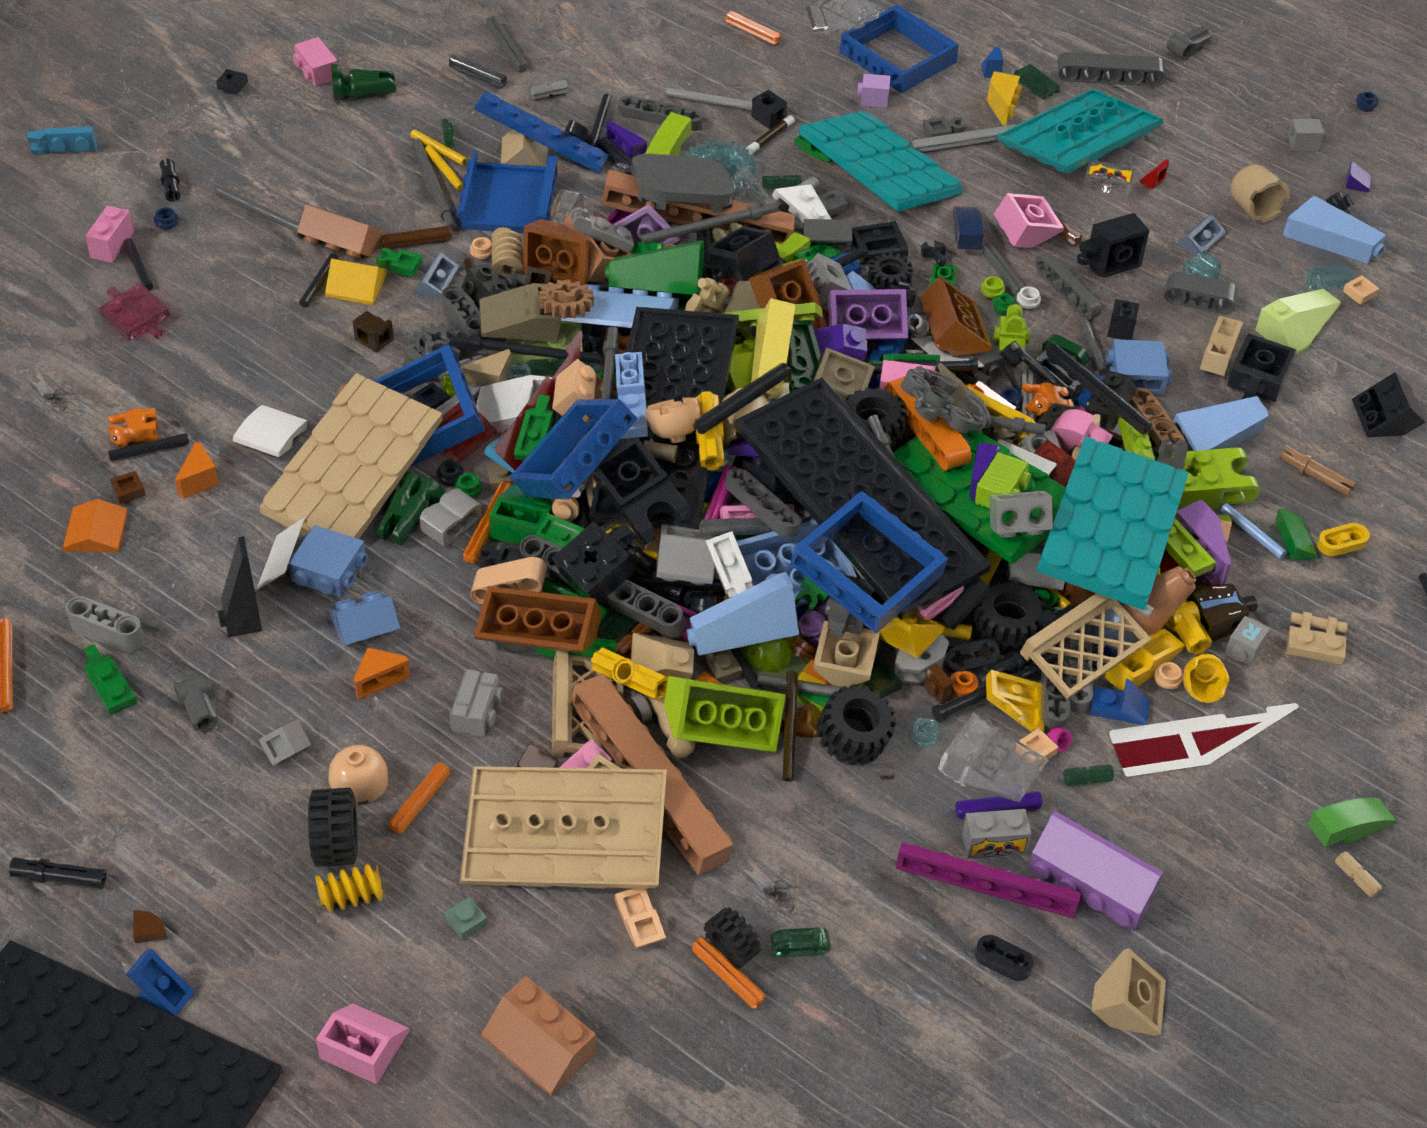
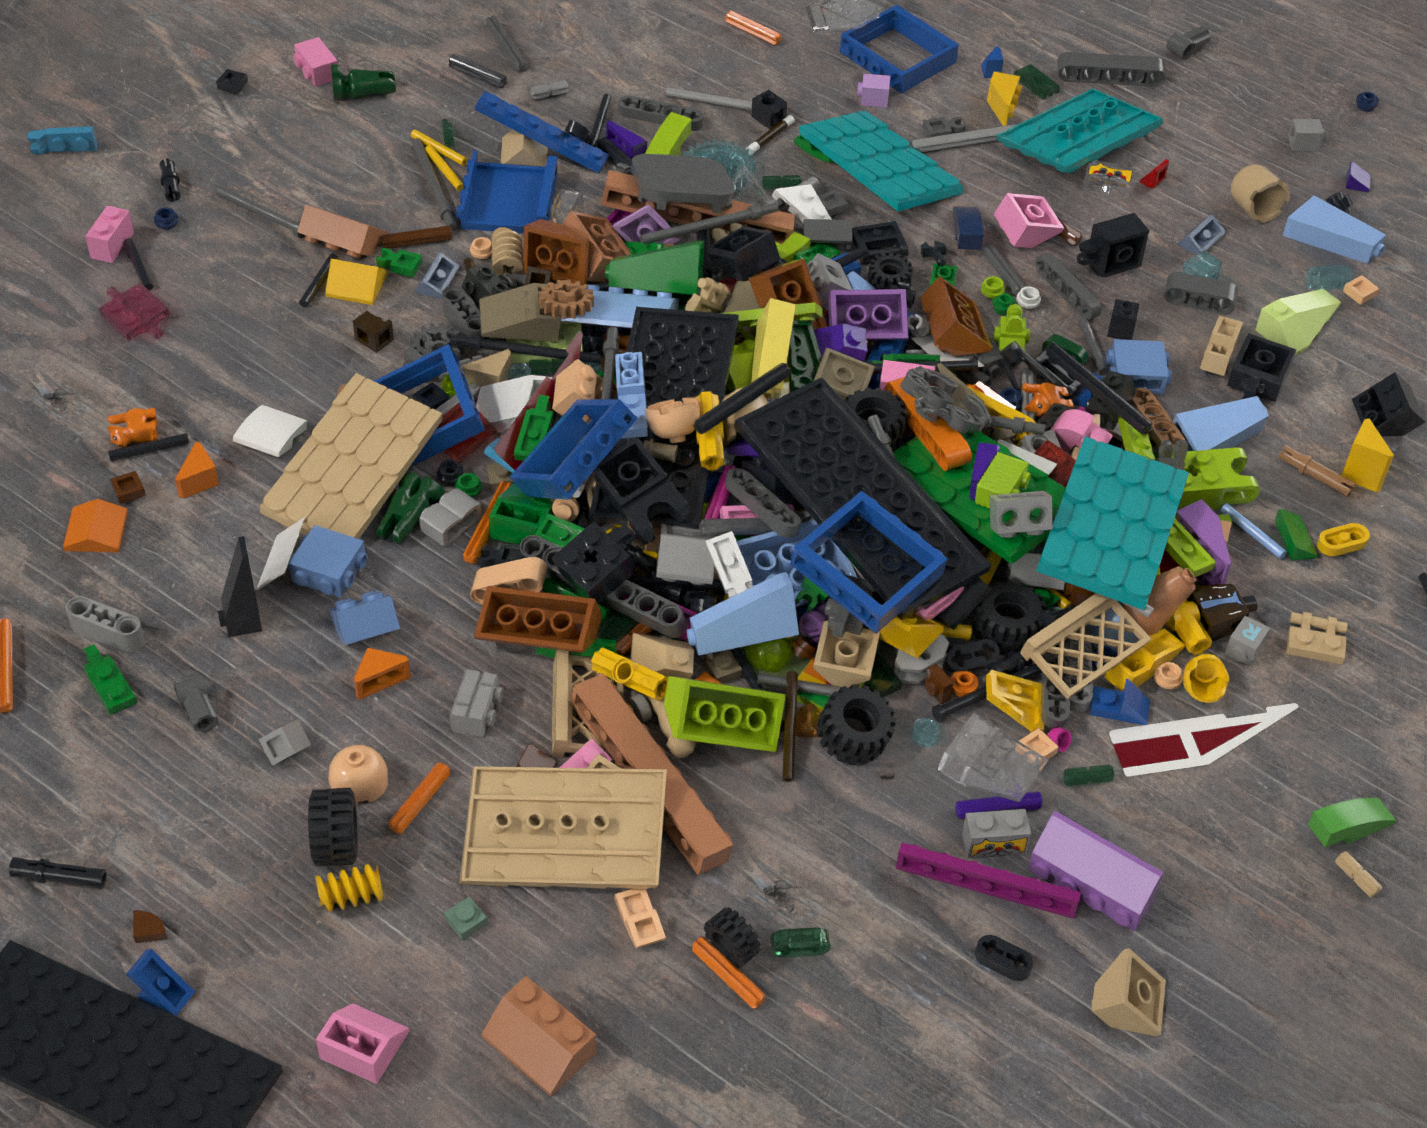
(602, 230): light grey hinge -> none
(1368, 458): none -> yellow slope

